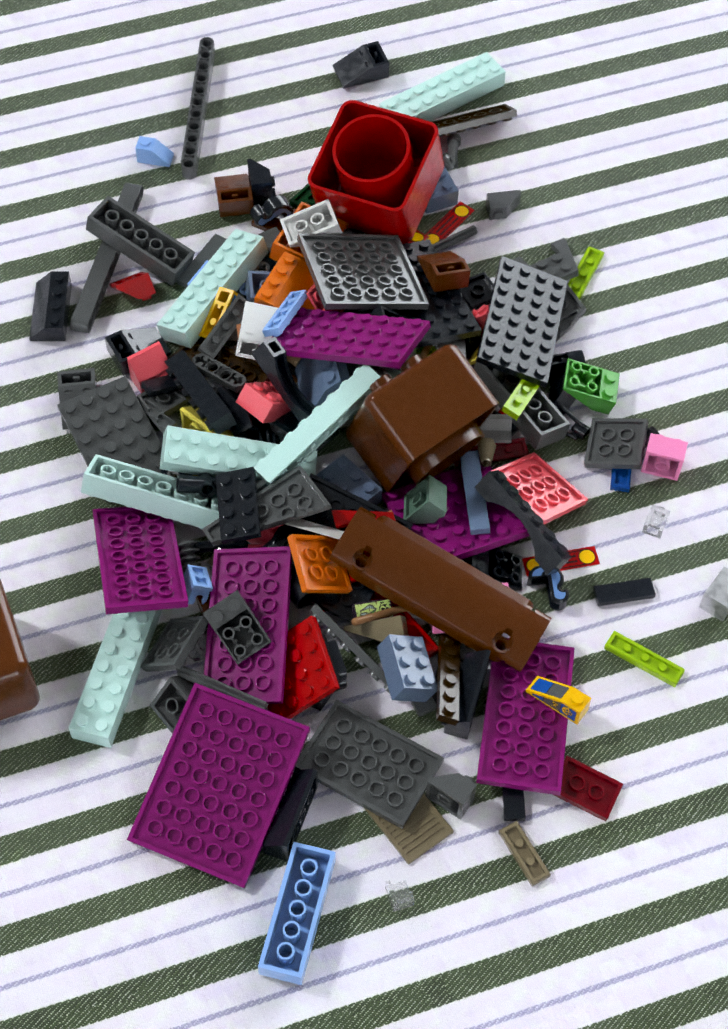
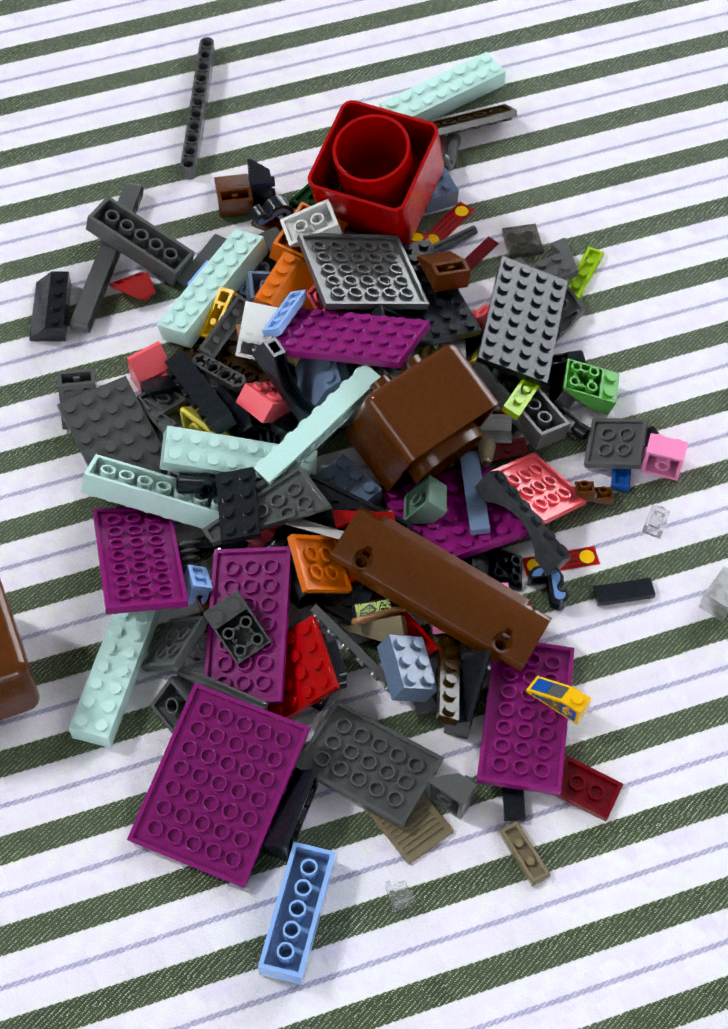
(127, 342): black slope -> none
(153, 152): light blue slope -> none
(362, 65): black slope -> none
(478, 291): black tile -> none
(480, 252): none -> dark red sticker
(501, 204): dark grey slope -> none
(522, 241): none -> clear smoke plate
(587, 491): none -> reddish brown slope
(644, 659): lime tile -> none

